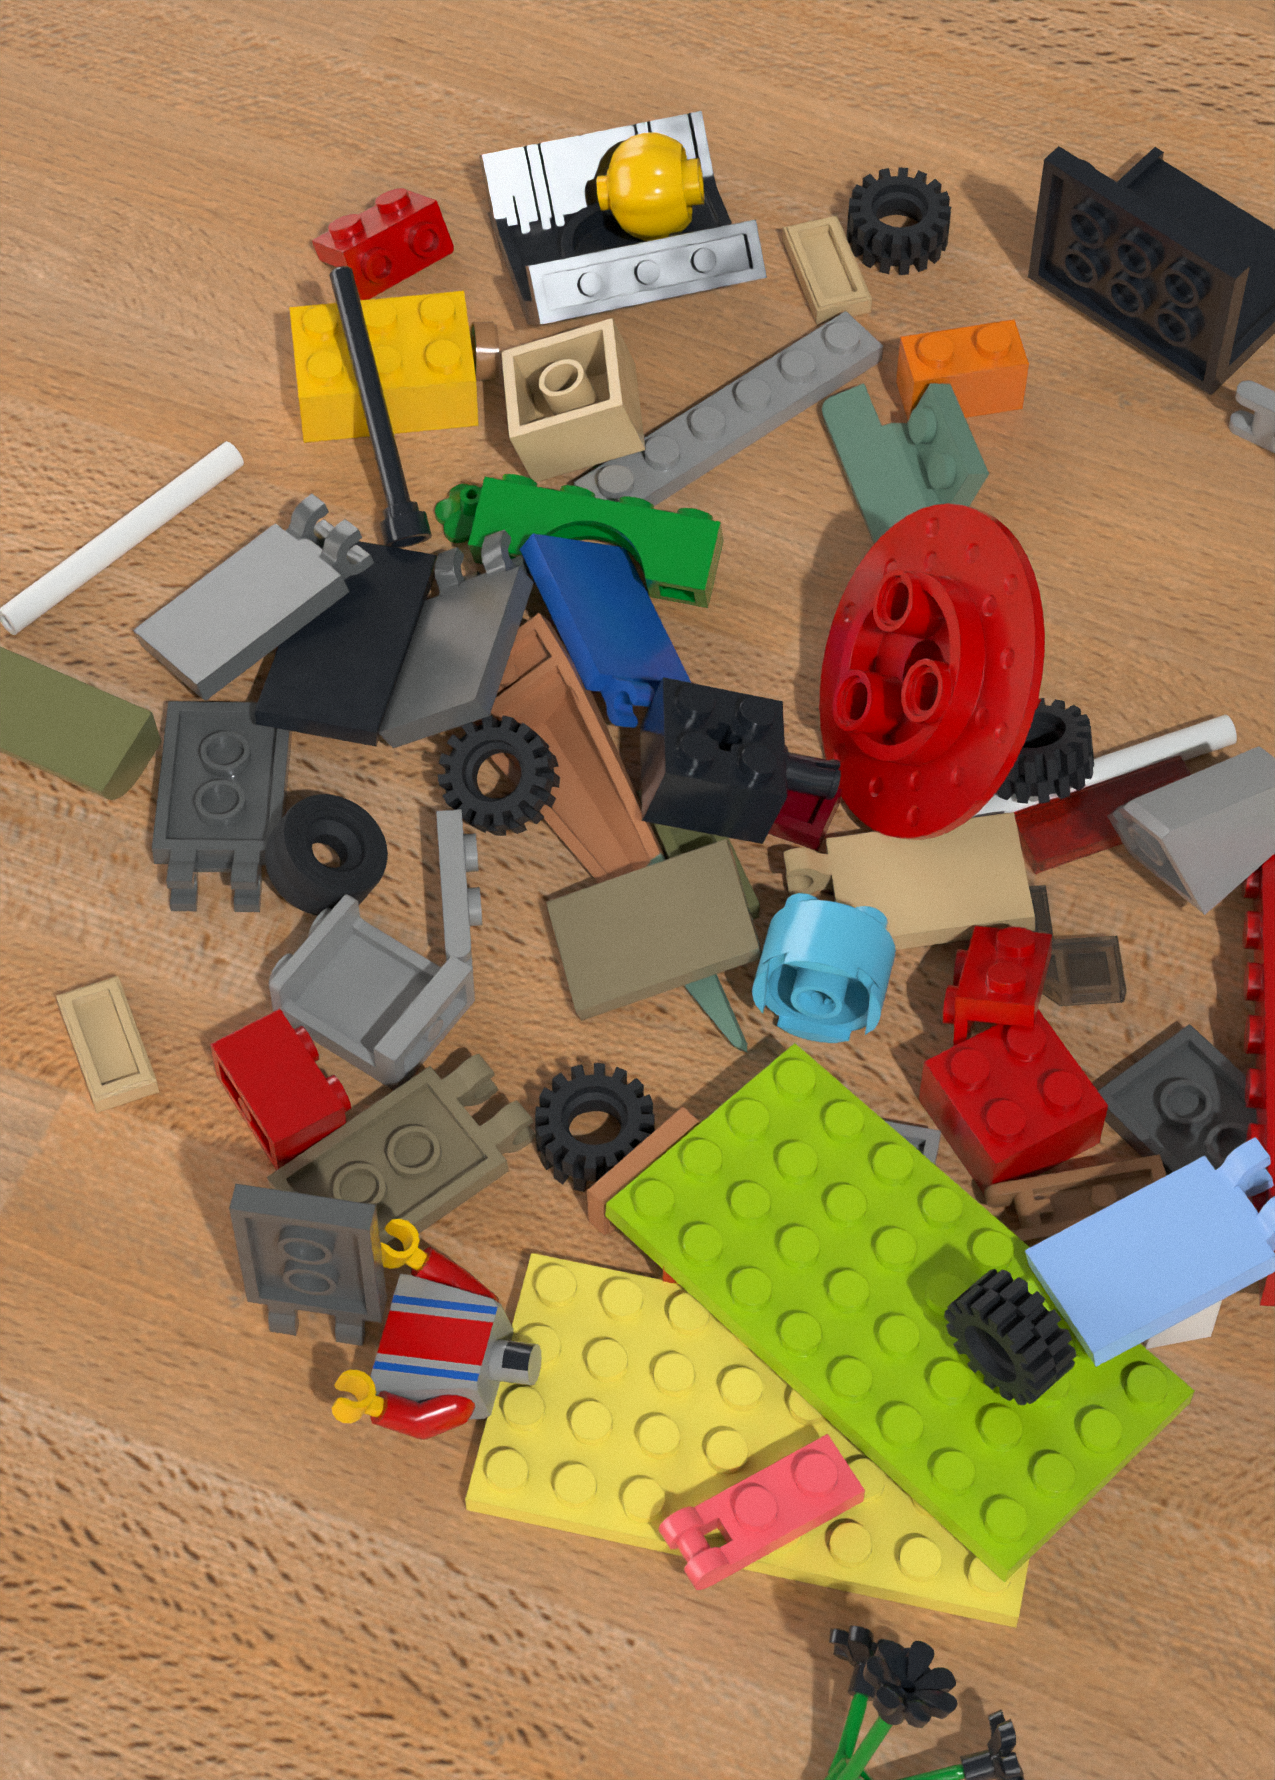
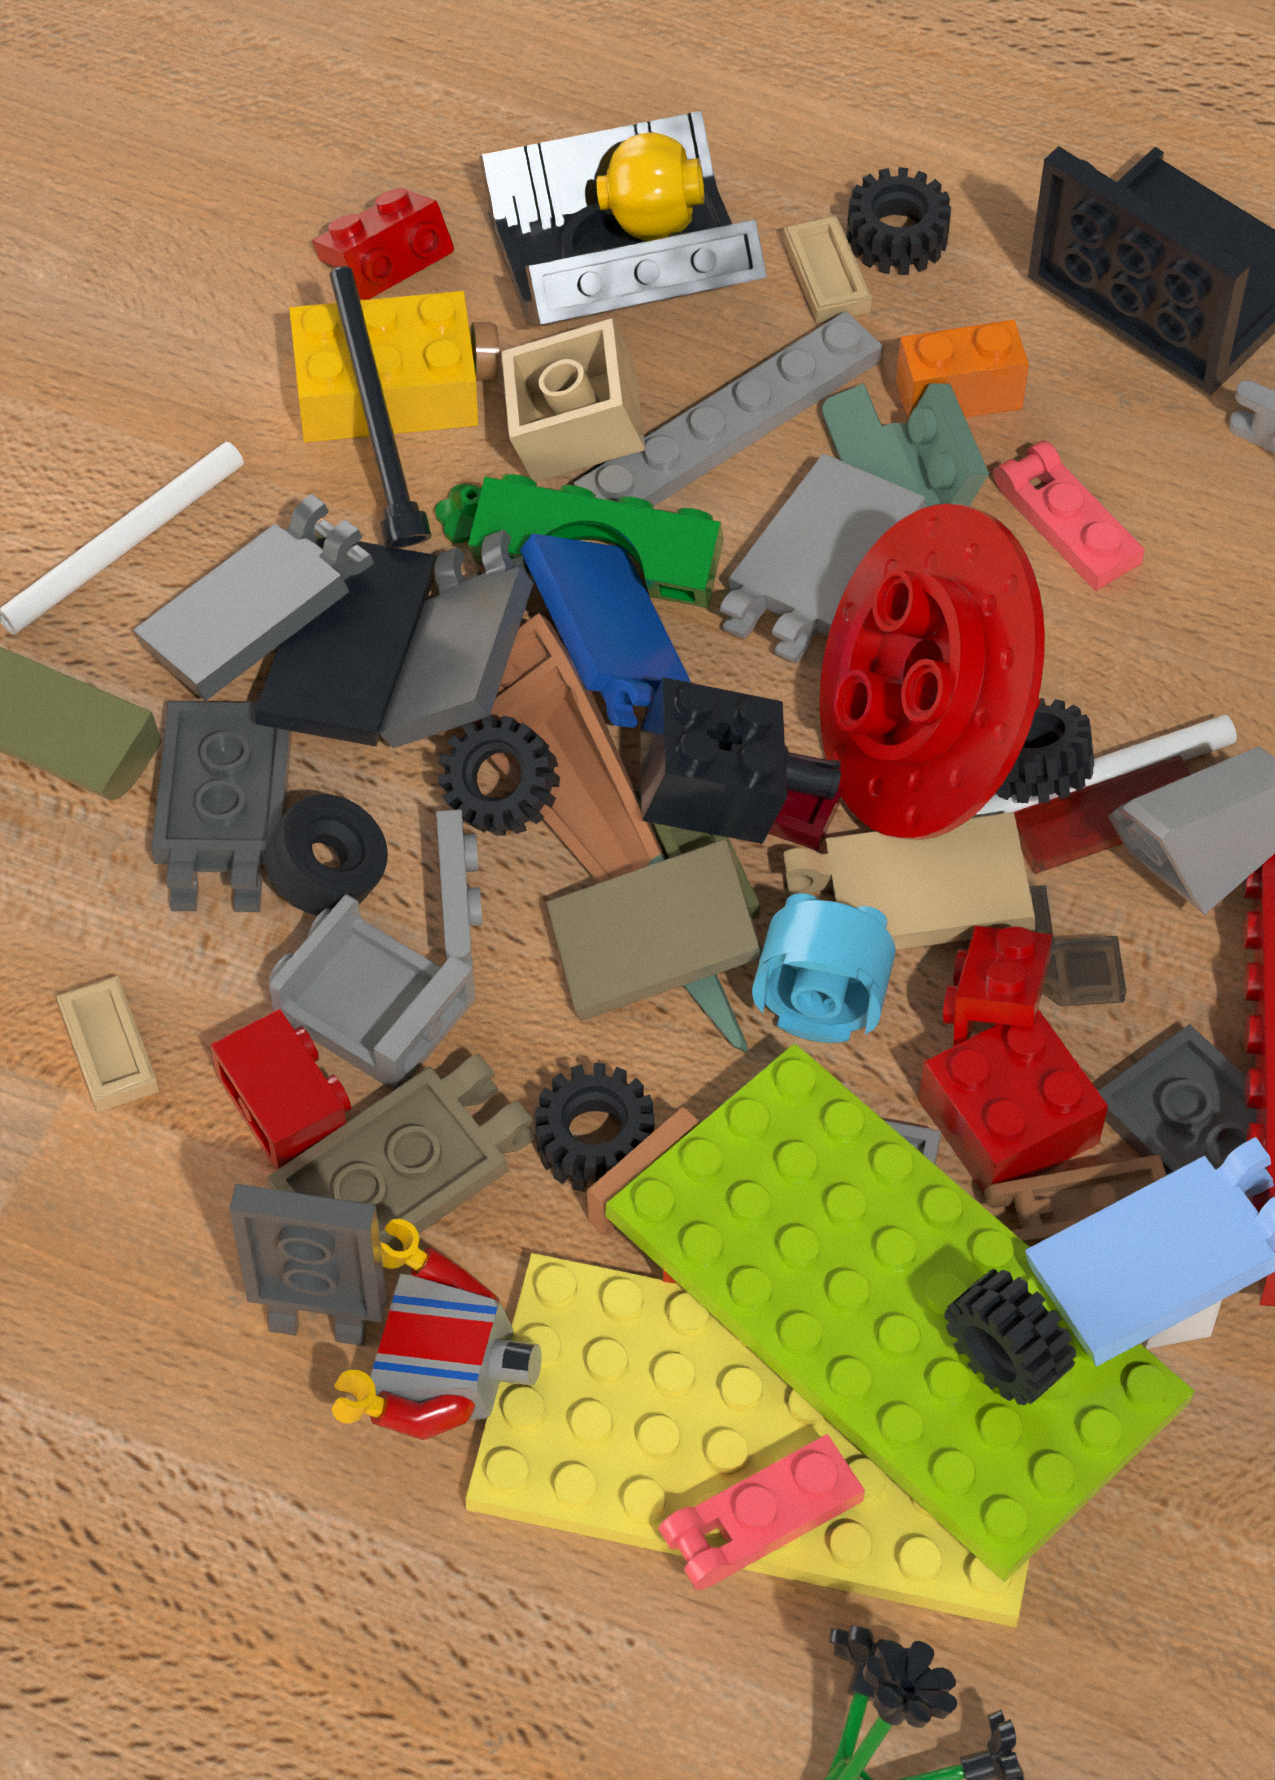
(812, 553): none -> light grey tile
(1068, 516): none -> coral plate

